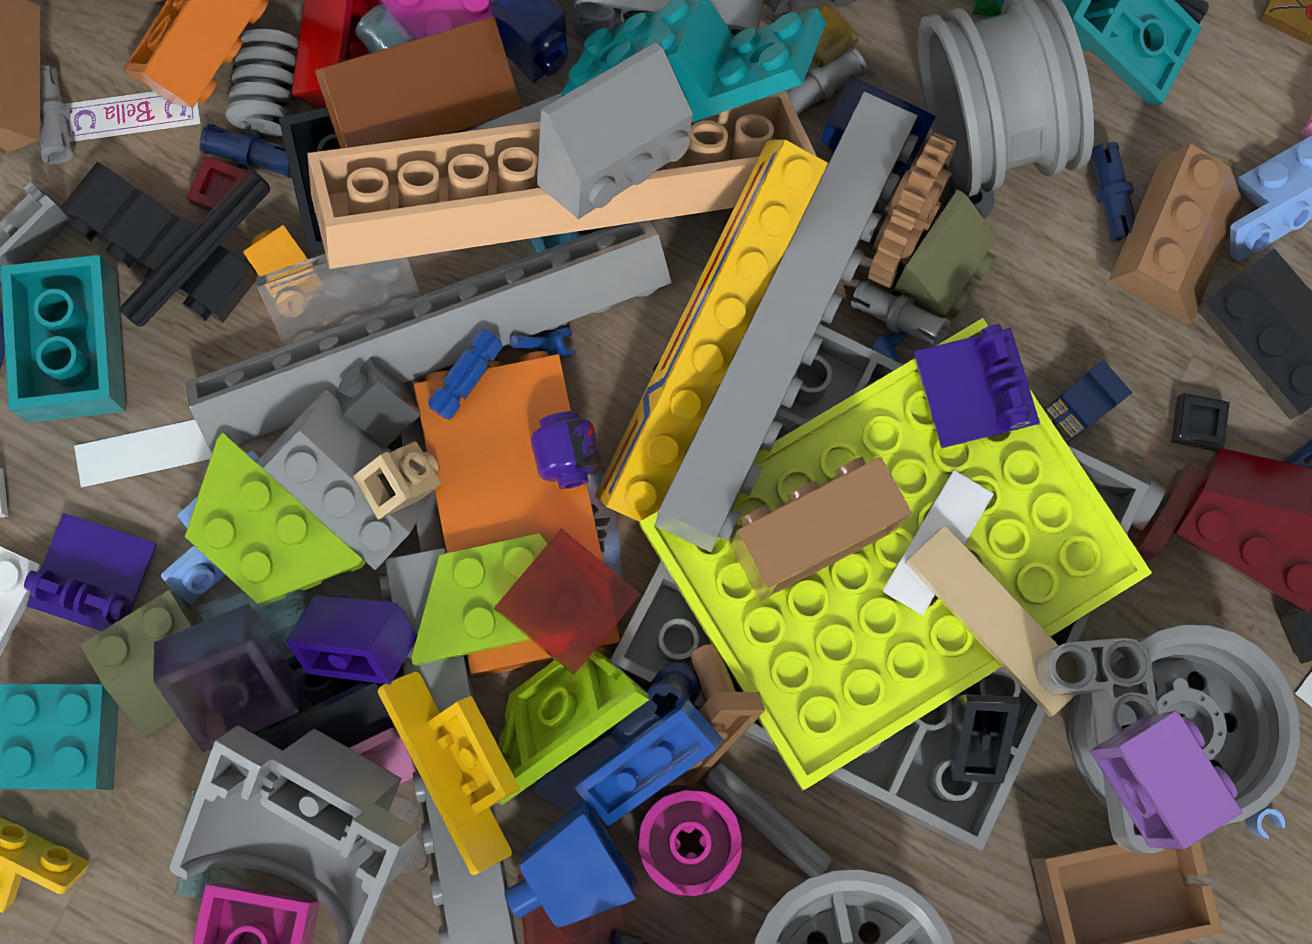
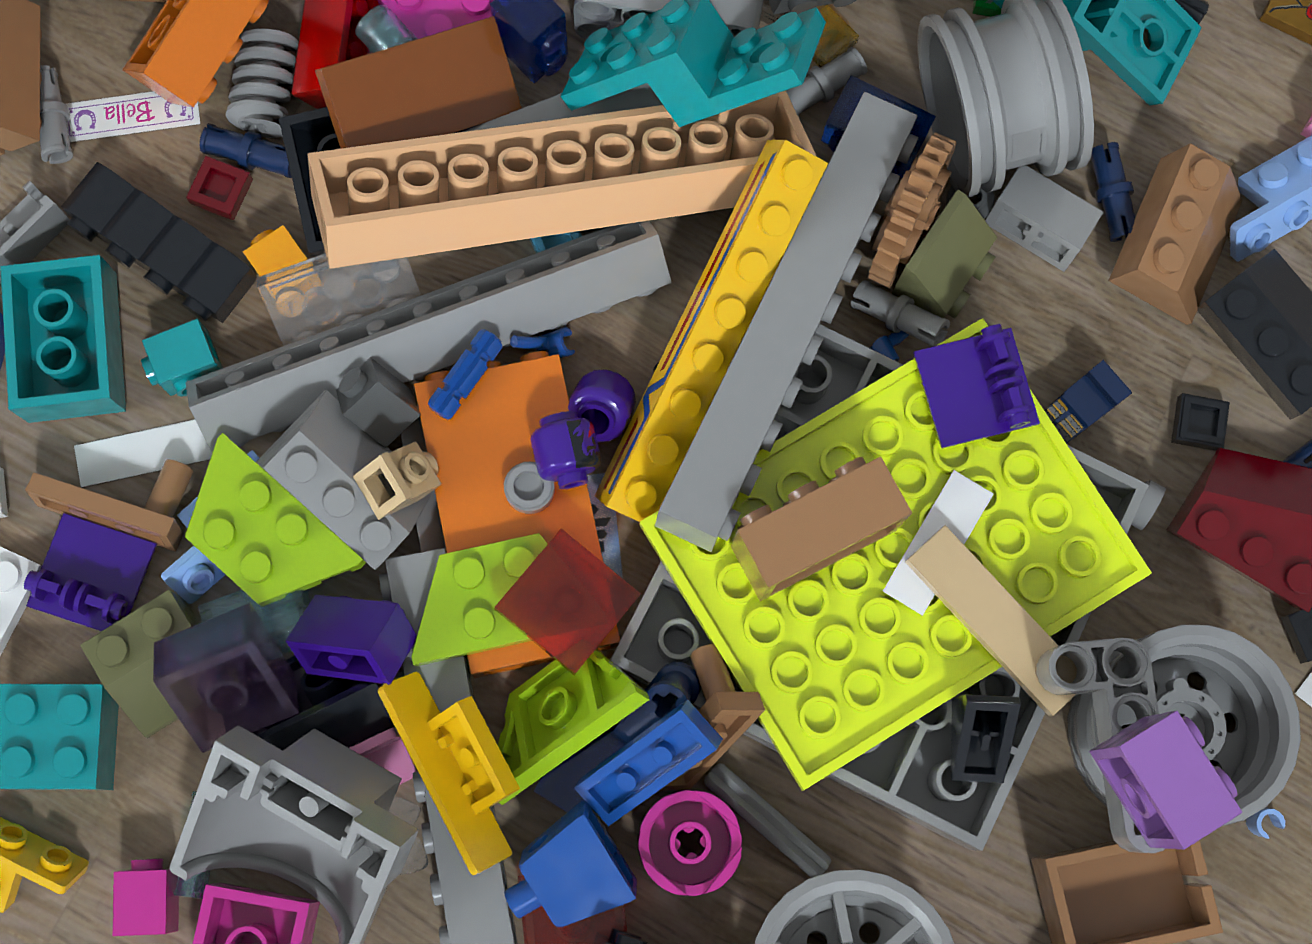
(145, 900): none -> dark pink brick
(149, 523): none -> medium nougat piece
(180, 357): none -> teal brick
(195, 248): black axle -> none
(526, 489): none -> light grey tile
(605, 401): none -> dark purple head
(613, 132): light grey slope -> none
(1043, 217): none -> light grey hinge
(1169, 512): clear red tile -> none

